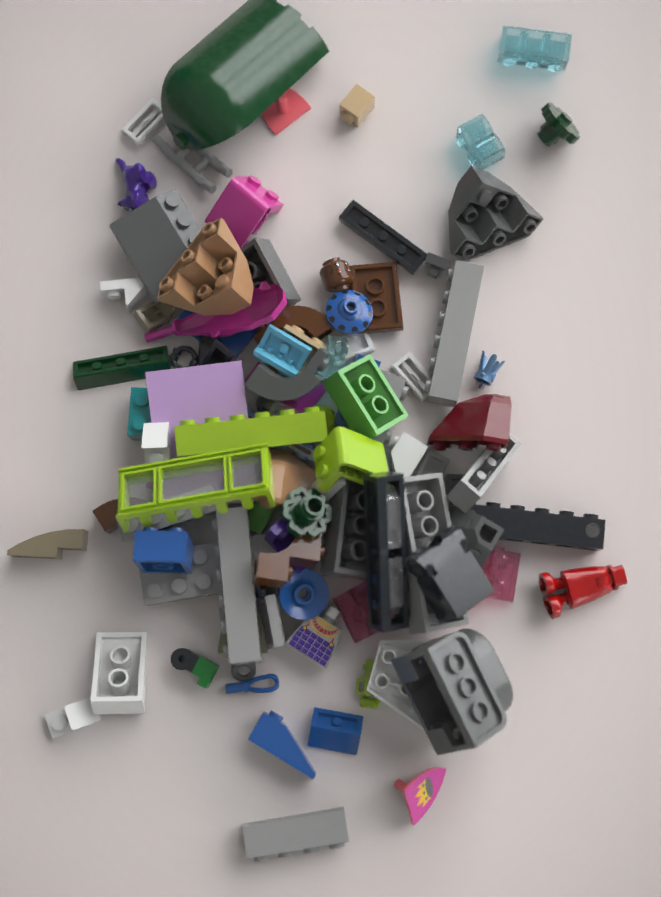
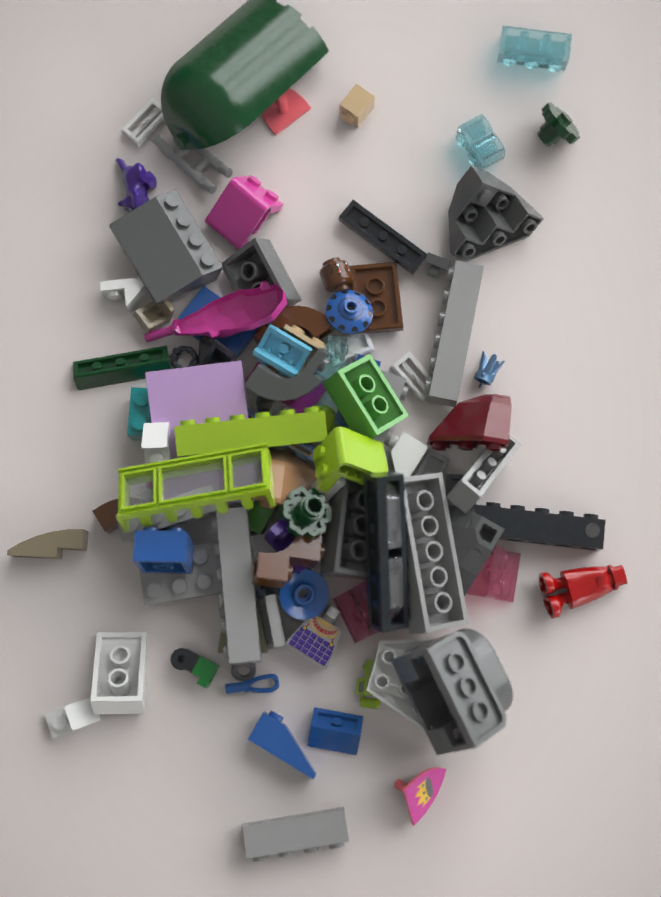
(209, 275): medium nougat brick -> none
(449, 574): piece -> none

